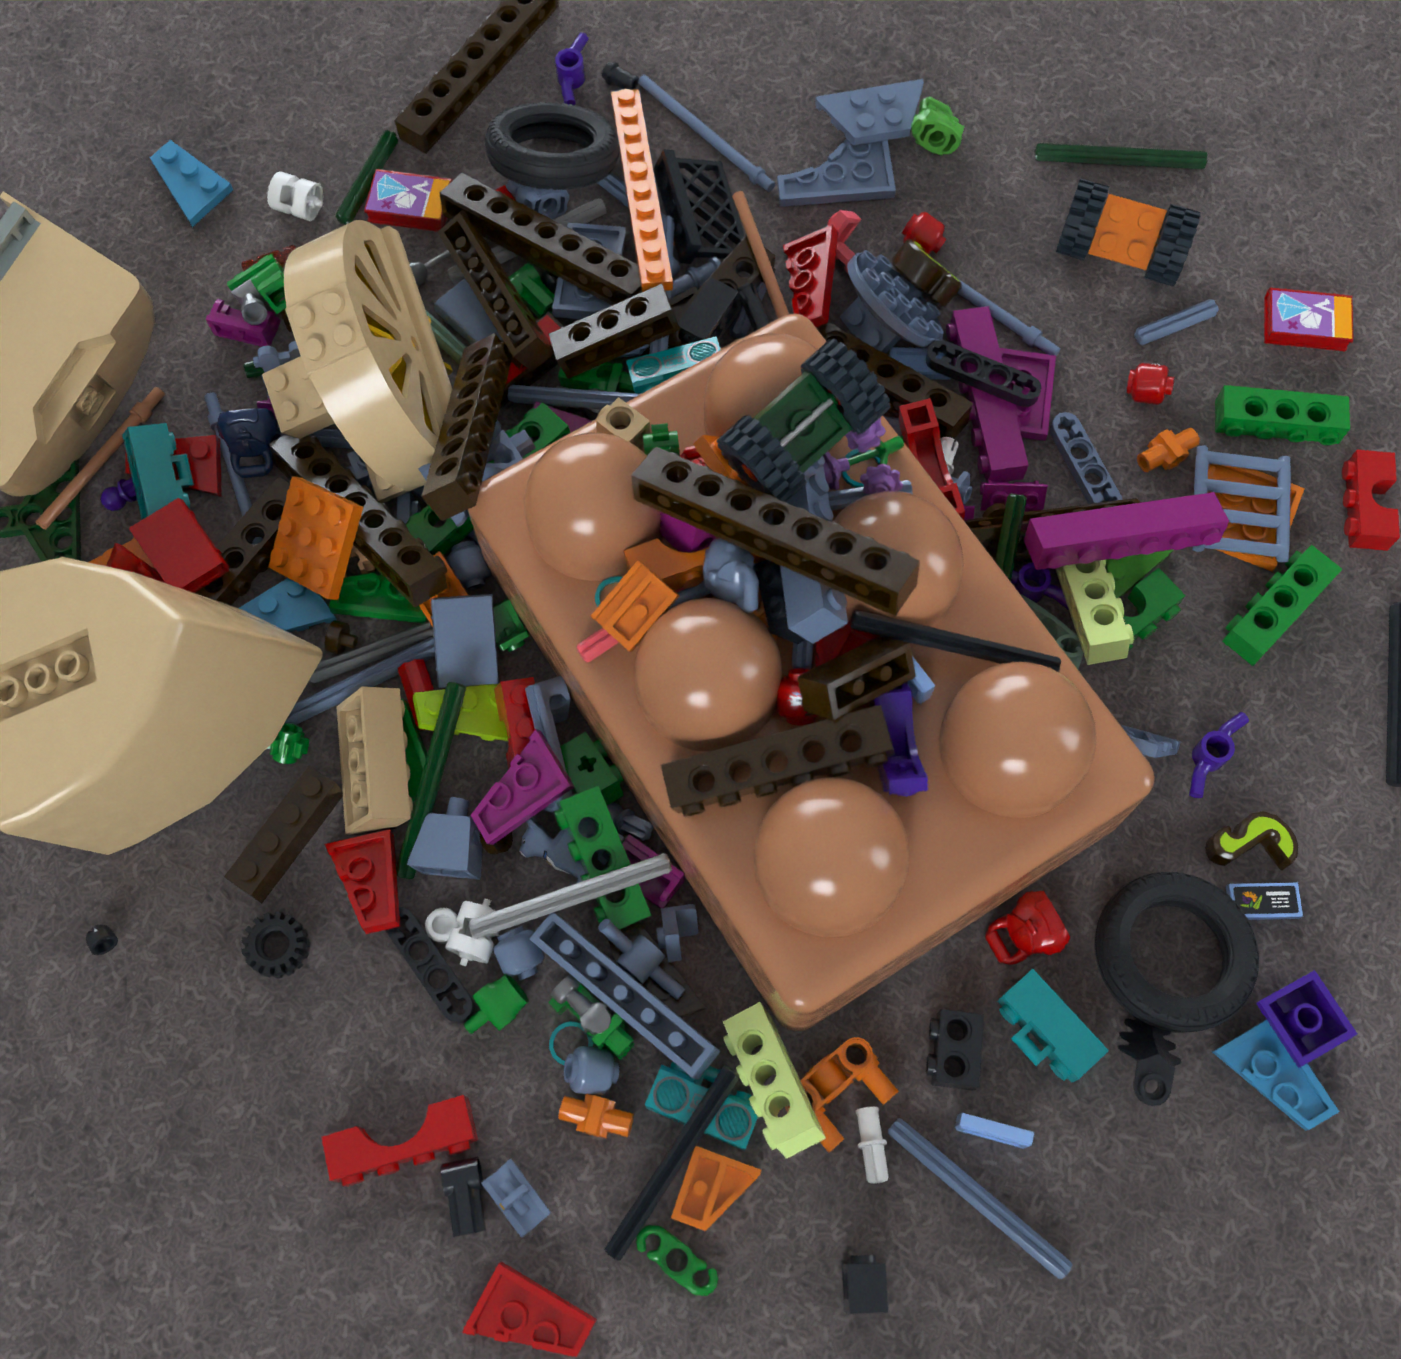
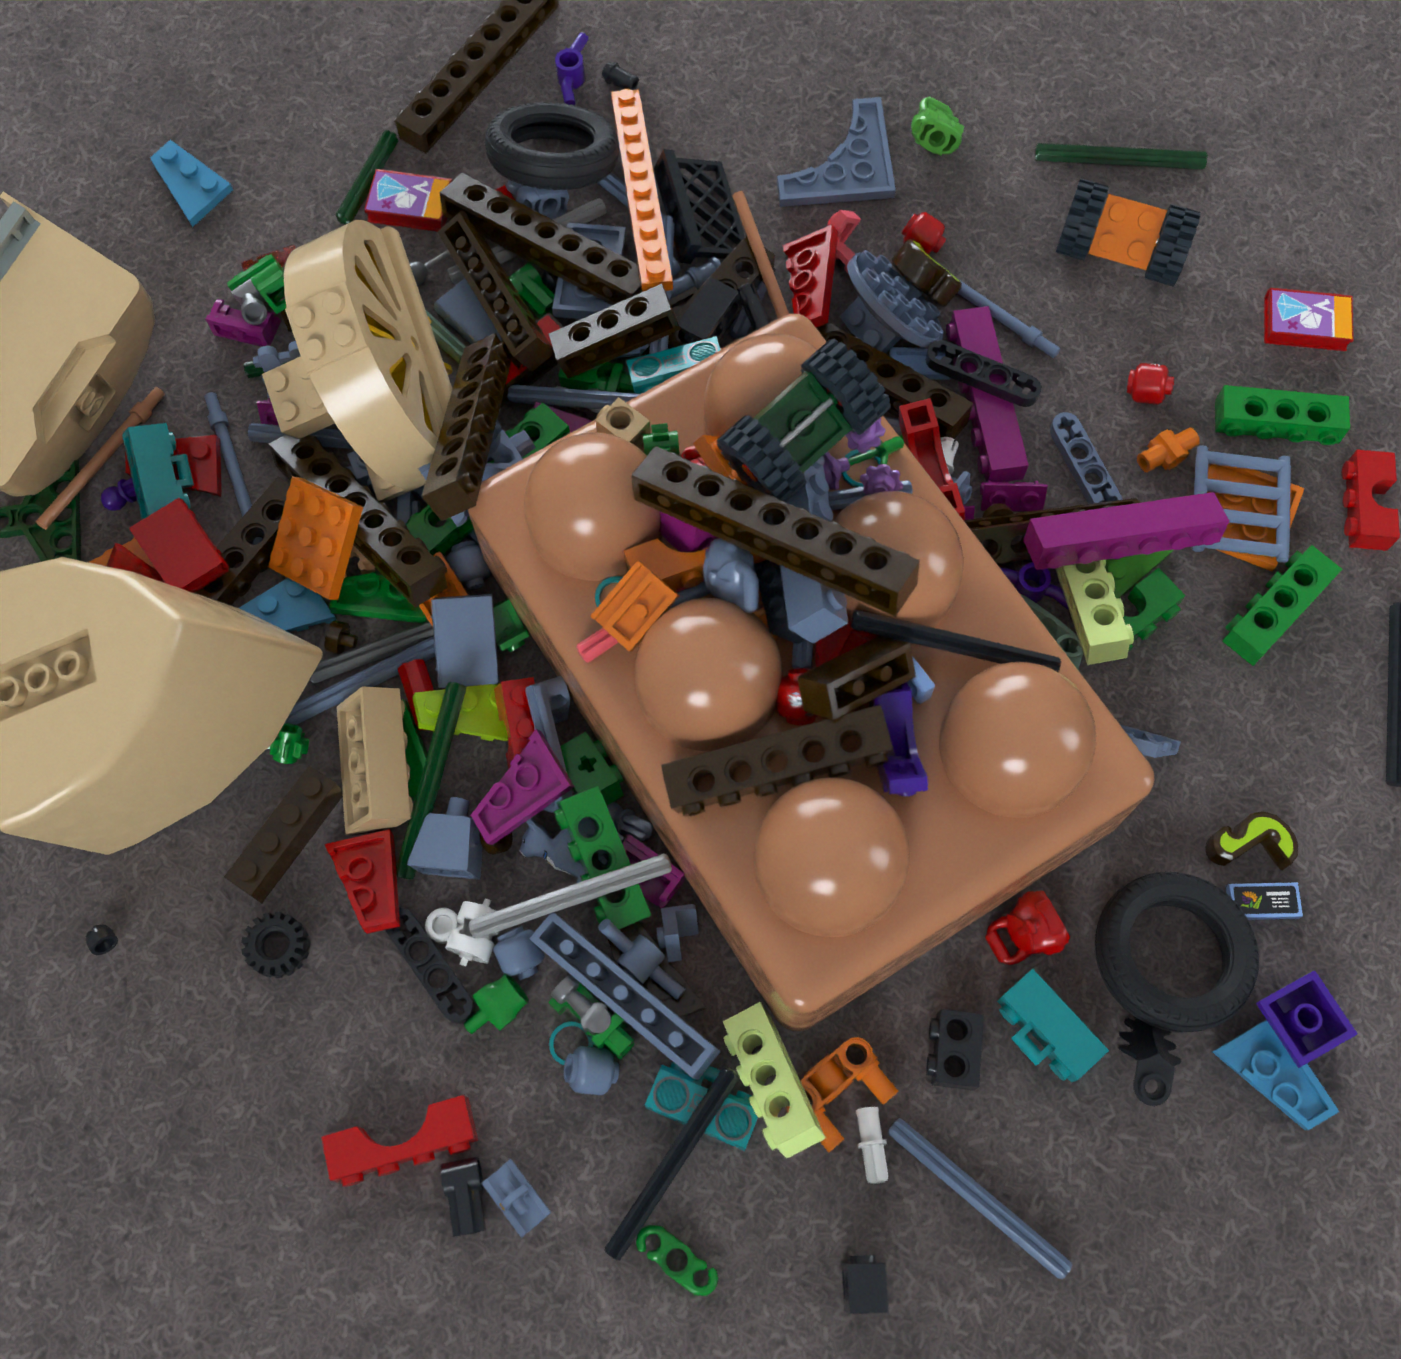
(248, 435): dark blue piece -> none
(295, 196): white wheel -> none
(528, 1314): red wing -> none
(596, 1116): orange axle -> none
(711, 1187): orange wing -> none
(755, 174): sand blue bar -> none
(873, 112): sand blue wing -> none
(994, 1130): light blue tile -> none
(1010, 533): dark green axle -> none
(1034, 419): magenta wing -> none
(1176, 322): sand blue axle -> none
(1205, 761): dark purple piece -> none

